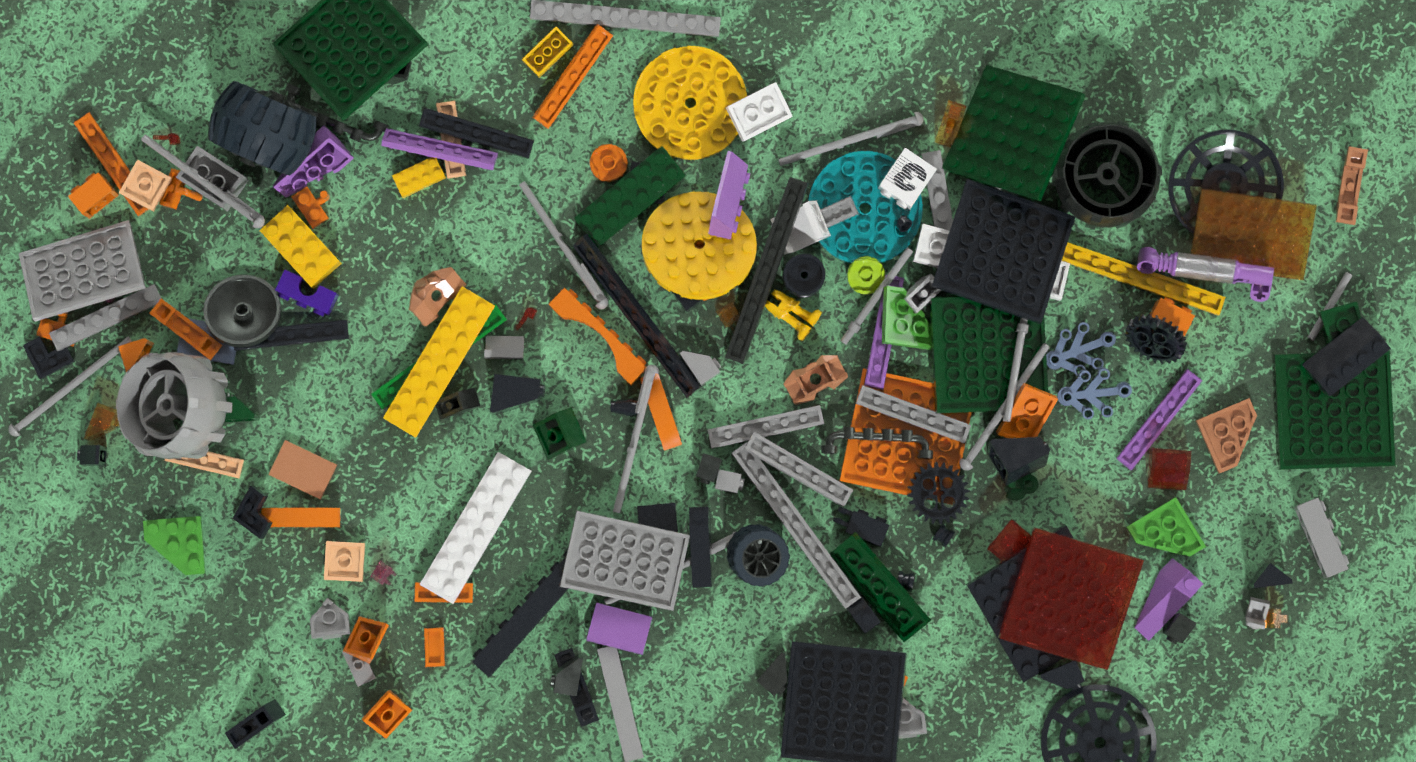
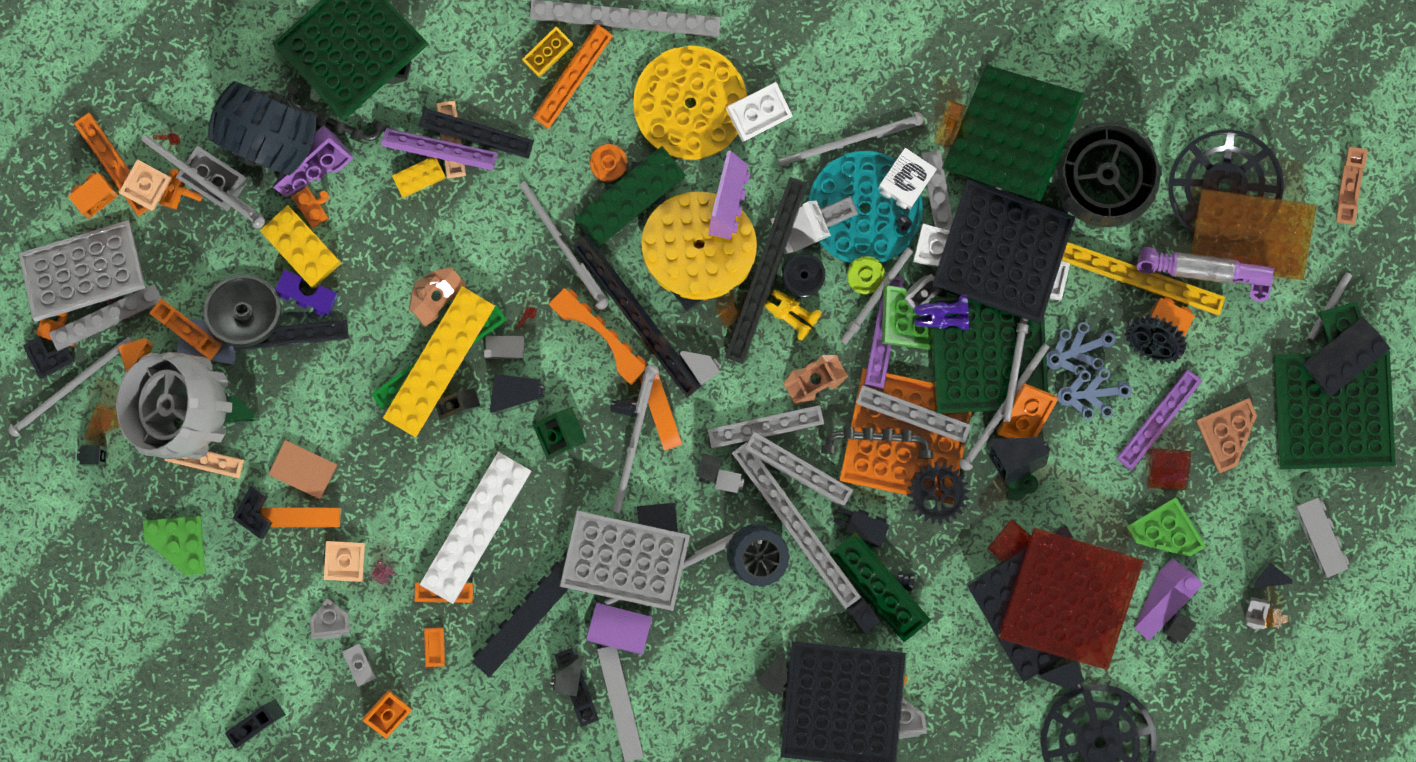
(365, 639): orange slope -> none
(700, 546): black slope -> none
(937, 314): none -> dark purple piece
(943, 535): black wheel -> none

